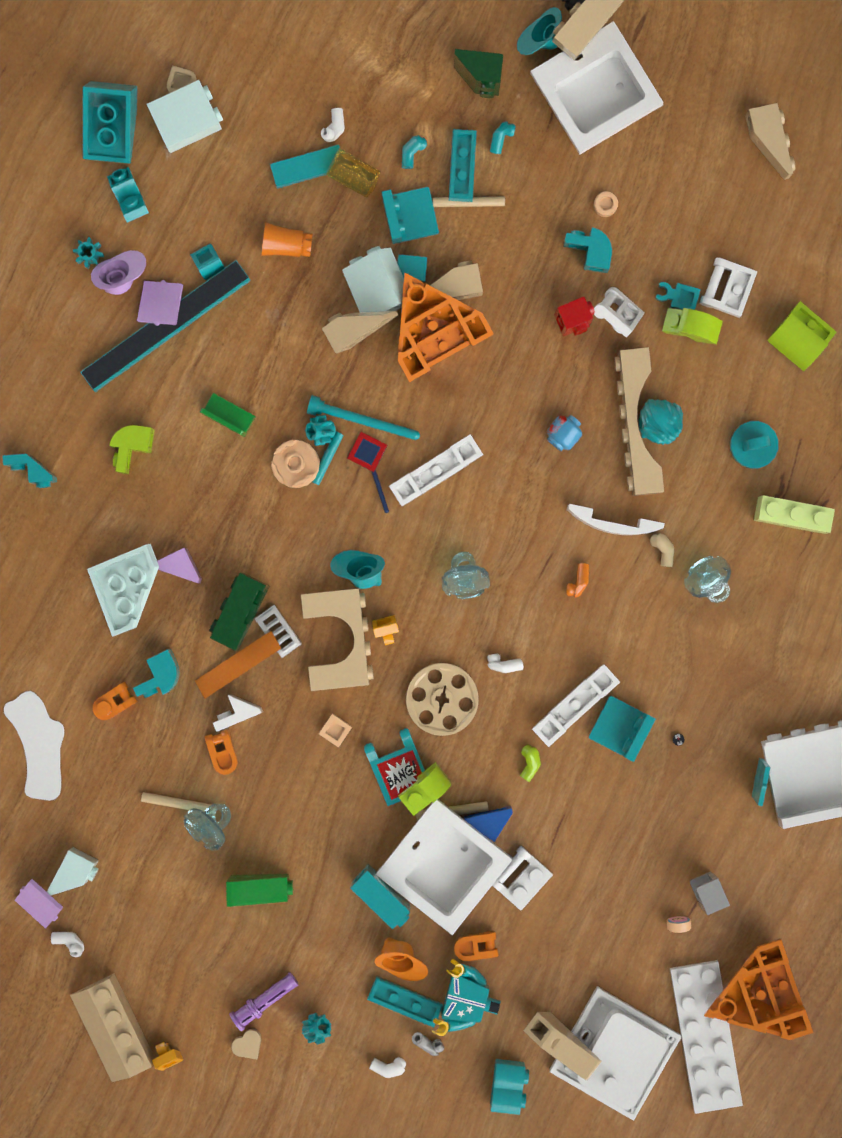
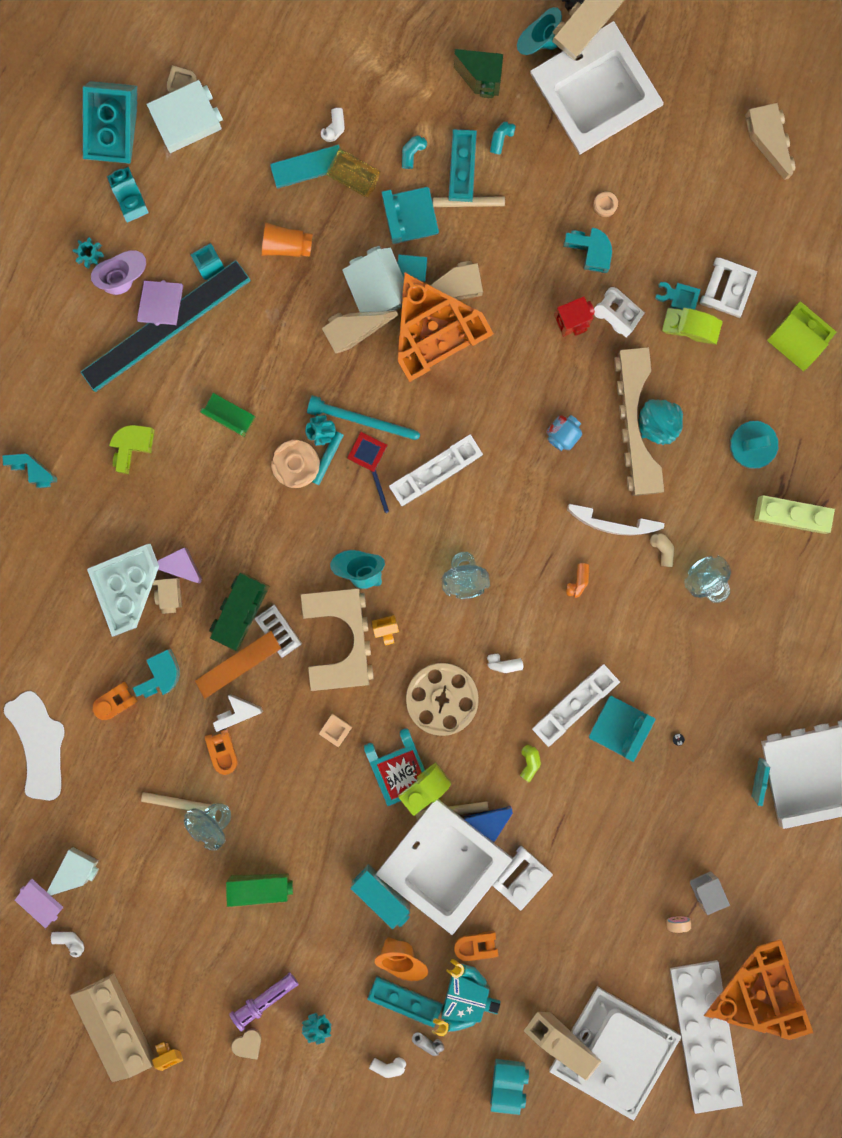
(168, 595): none -> tan brick

